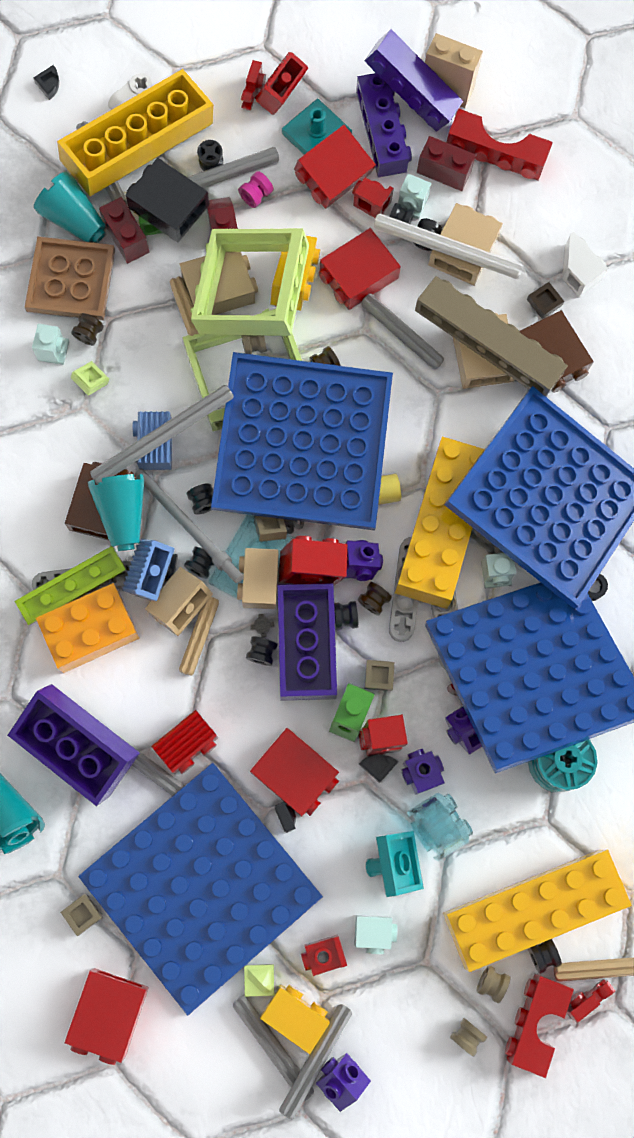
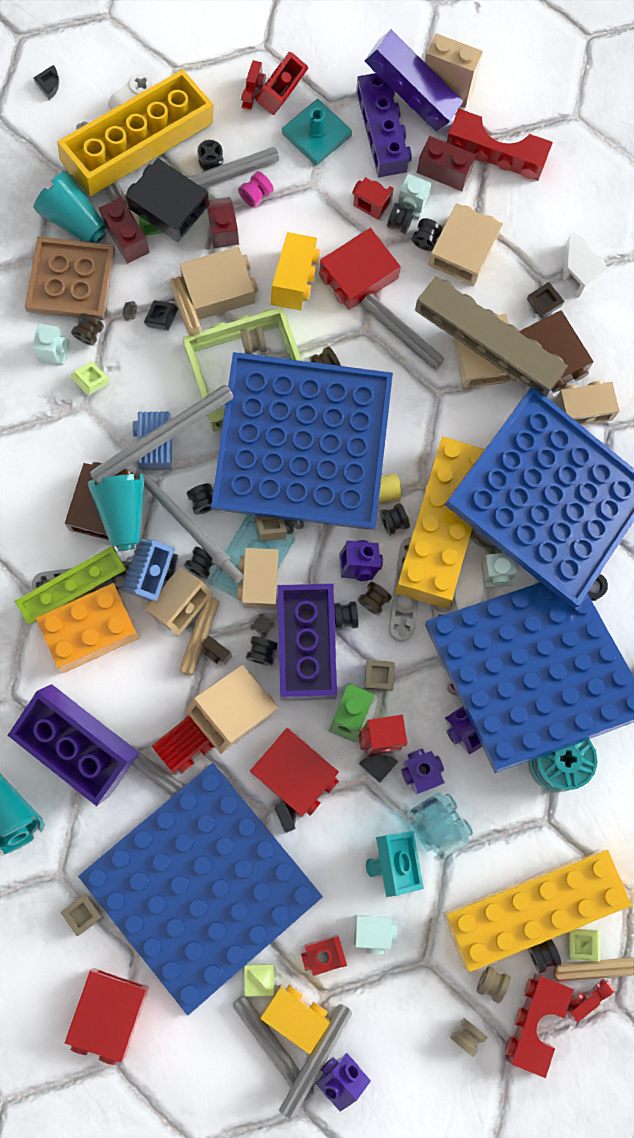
(130, 310): none -> clear smoke piece
(161, 315): none -> black tile
(216, 651): none -> dark brown plate
(231, 708): none -> tan brick
(250, 240): yellowish green window -> none
(313, 561): red brick -> none
(334, 167): red brick -> none
(394, 519): none -> black wheel
(447, 246): white axle -> none
(584, 944): none -> yellowish green tile
(589, 403): none -> tan brick

